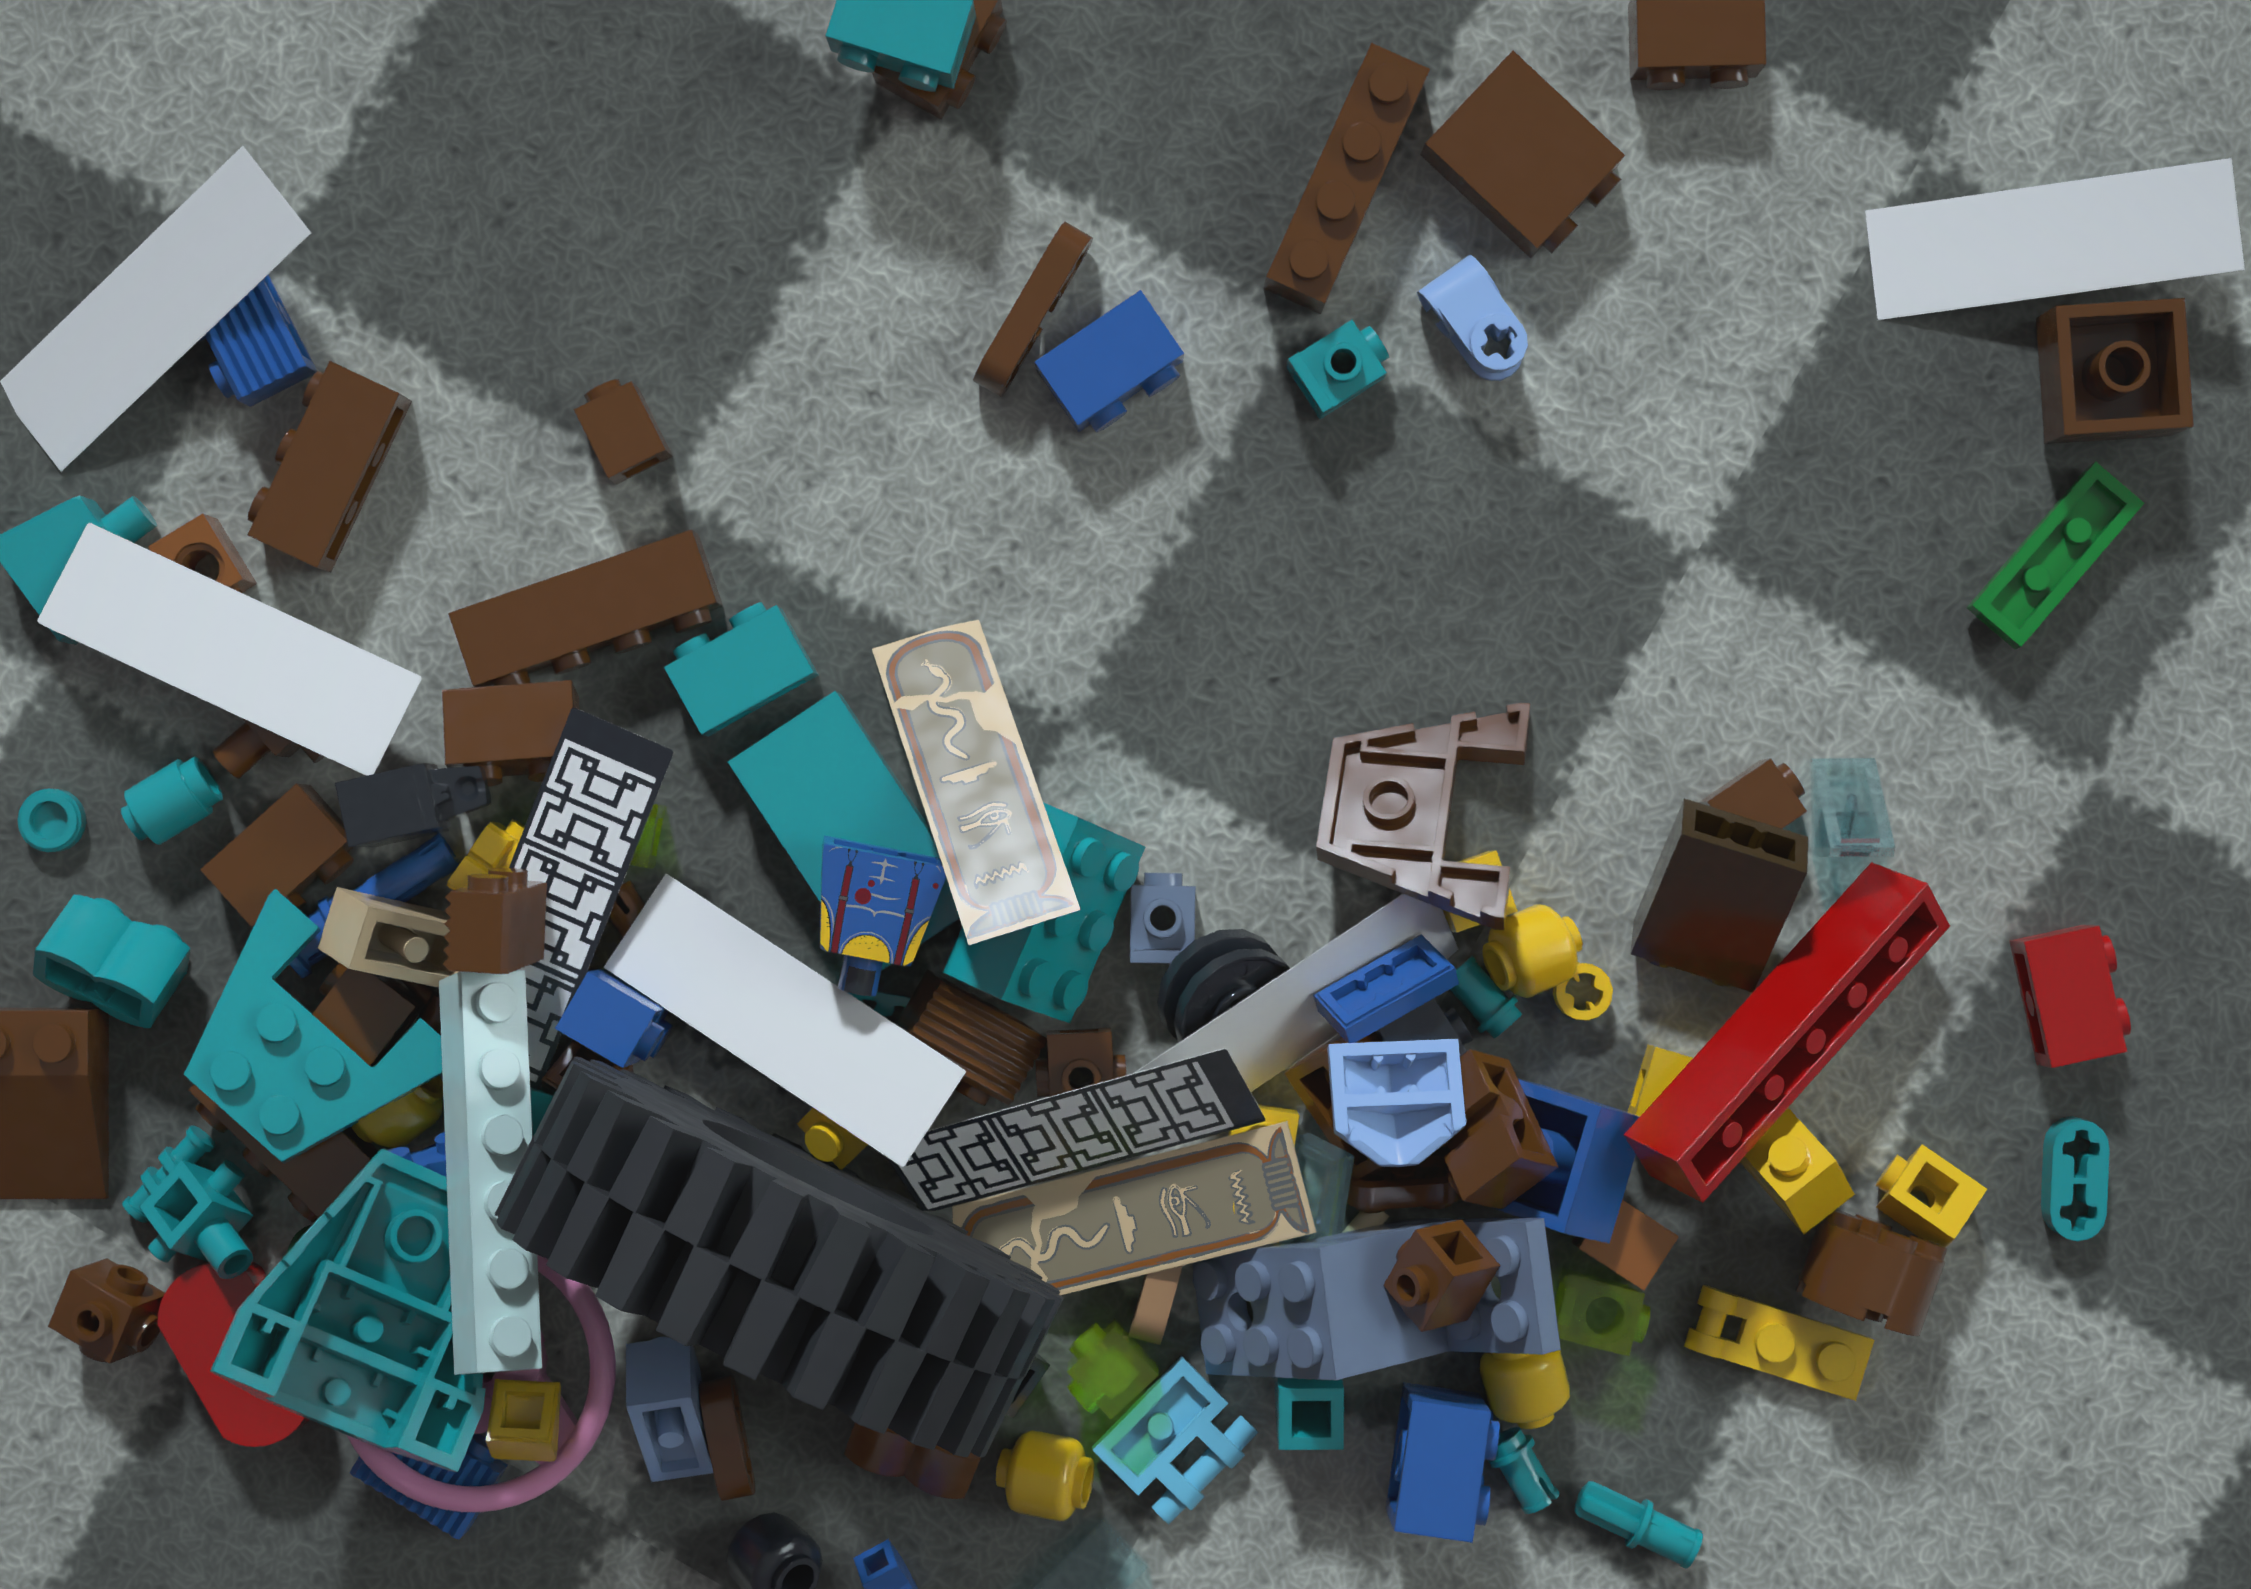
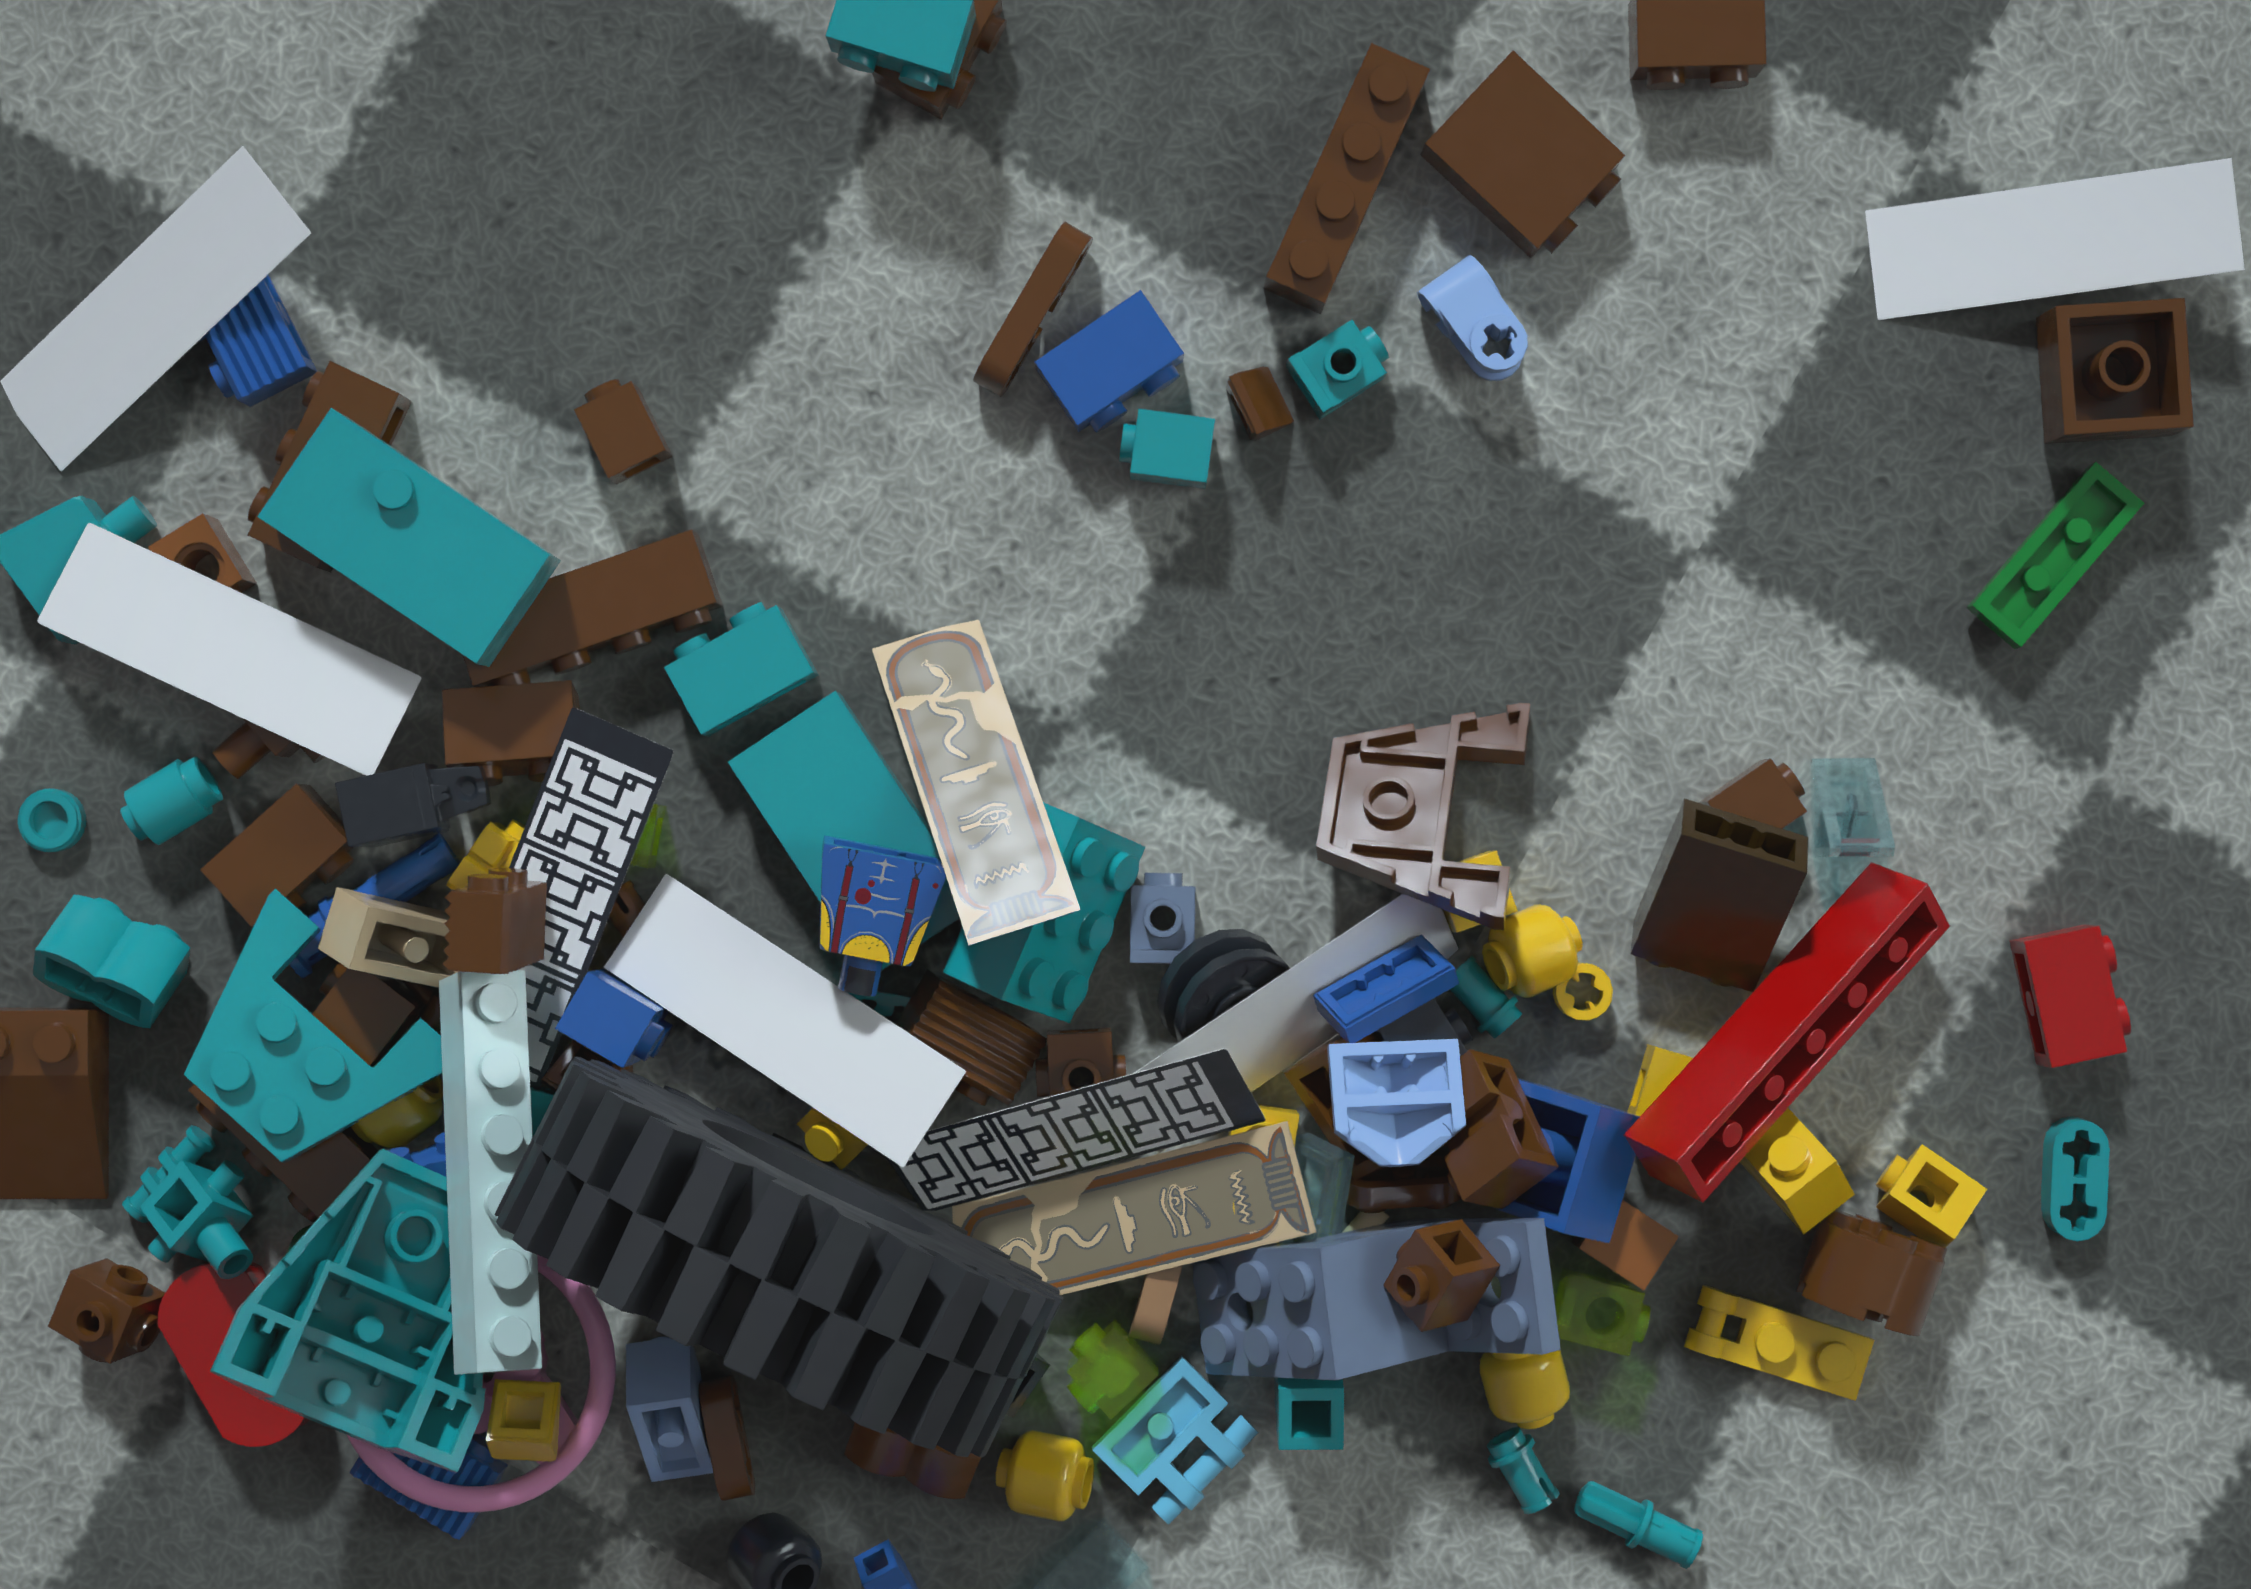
(409, 538): none -> teal brick
(1168, 448): none -> teal brick
(1258, 402): none -> reddish brown slope
(1440, 1462): blue brick -> none

